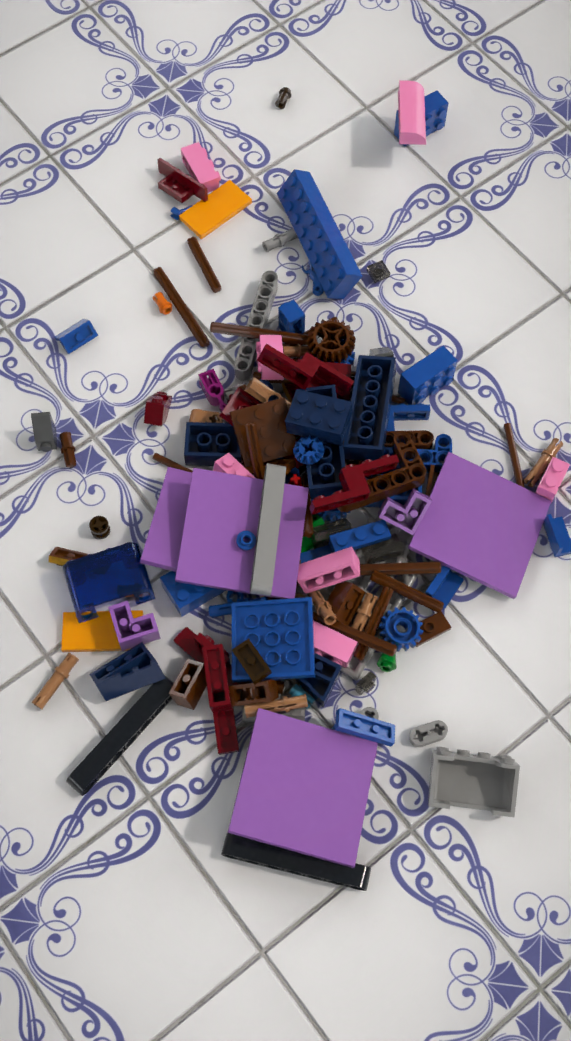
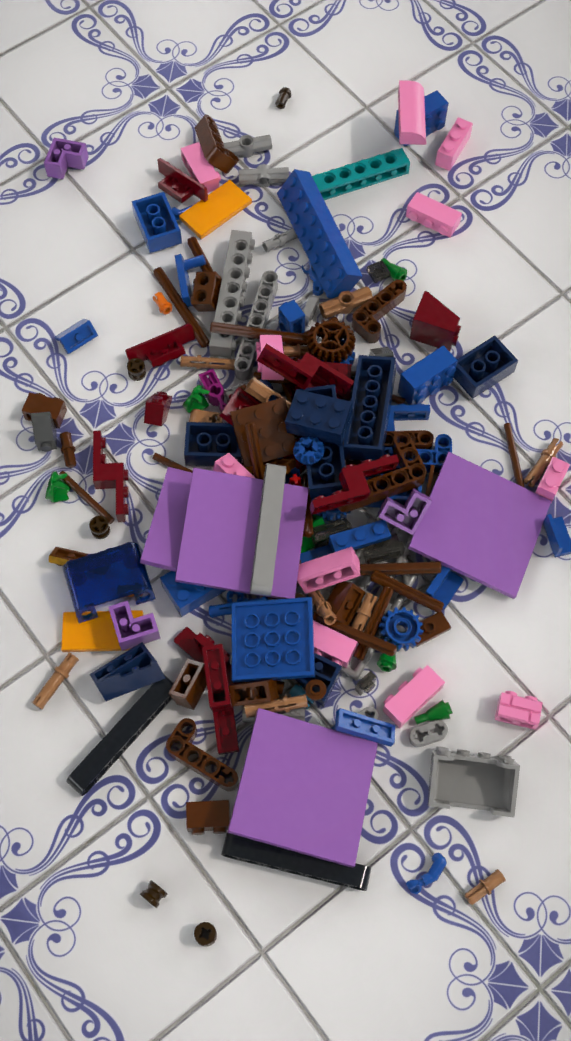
(40, 403): none -> reddish brown brick
(57, 489): none -> green piece
(63, 155): none -> medium lavender brick
(87, 498): none -> reddish brown bar
(110, 476): none -> dark red bracket
(136, 364): none -> dark brown wheel
(153, 894): none -> dark brown wheel
(156, 222): none -> blue brick
(163, 347): none -> dark red bracket
(183, 276): none -> blue piece
(186, 362): none -> medium nougat pin
(196, 399): none -> green piece
(204, 758): none -> reddish brown beam
(207, 937): none -> dark brown wheel
(208, 816): none -> reddish brown brick
(209, 292): none -> reddish brown brick
(213, 145): none -> reddish brown beam
(232, 290): none -> light grey brick
(243, 545): blue plate -> none
(248, 145): none -> light grey piece
(251, 661): dark brown plate -> none
(263, 175): none -> light grey piece
(310, 309): none -> light grey beam
(312, 695): none -> reddish brown plate
(338, 305): none -> medium nougat piece
(362, 173): none -> teal brick
(380, 304): none -> reddish brown beam
(396, 271): none -> green cone
(412, 695): none -> bright pink brick
(431, 876): none -> blue arm
(433, 214): none -> bright pink brick
(435, 323): none -> dark red slope
(437, 712): none -> green cone
(453, 144): none -> bright pink brick
(484, 366): none -> dark blue brick
(484, 887): none -> medium nougat axle
(518, 710): none -> bright pink brick

